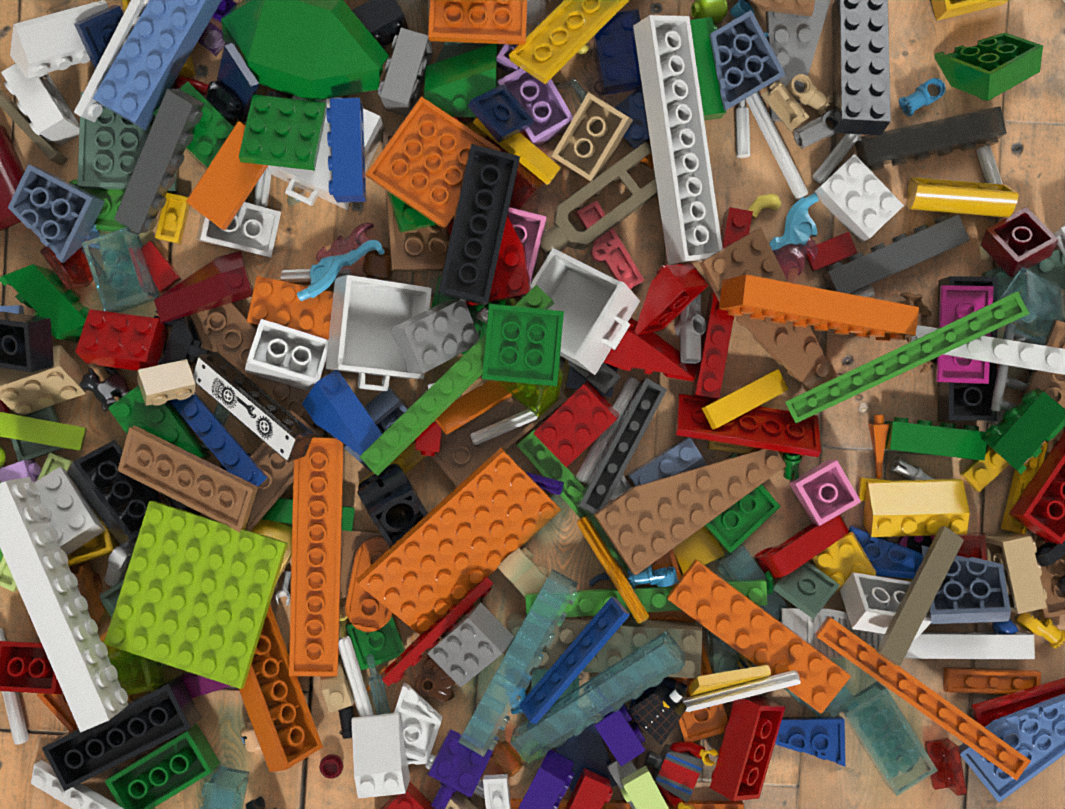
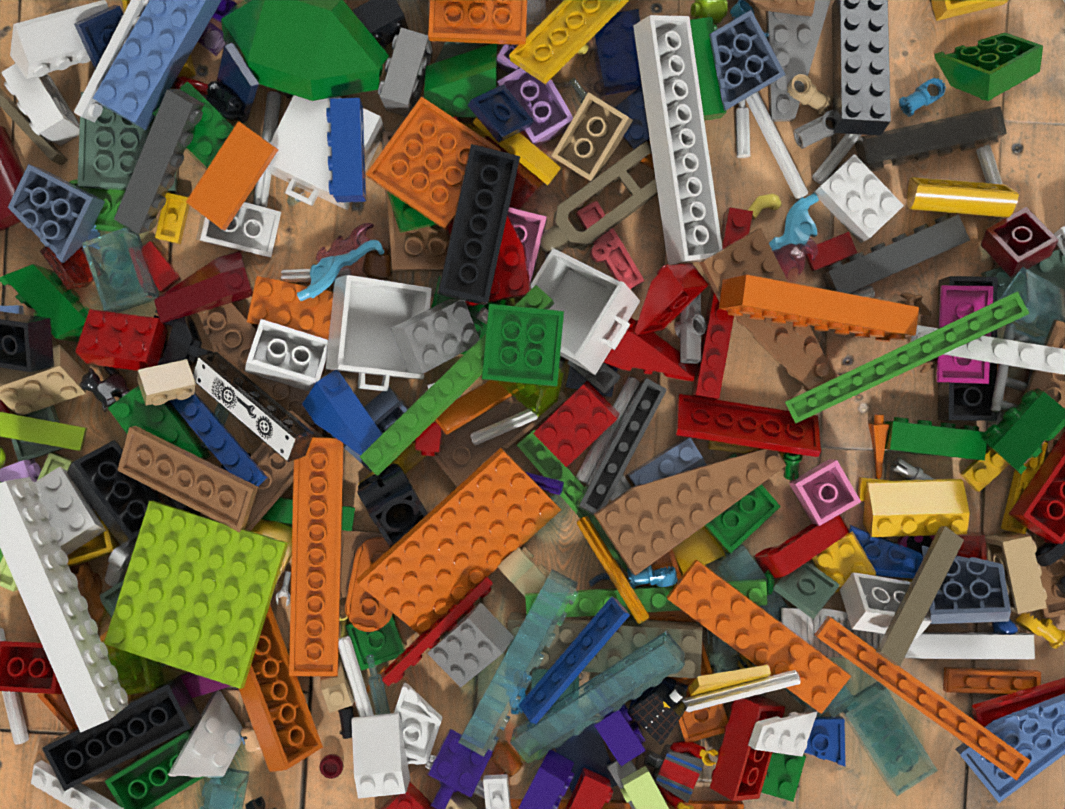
(210, 742): none -> white wing
(283, 132): green plate -> none
(440, 682): reddish brown plate -> none
(745, 399): yellow tile -> none
(783, 775): none -> green plate
(785, 105): tan hinge -> none
(785, 734): none -> white wing
(948, 762): clear red bracket -> none

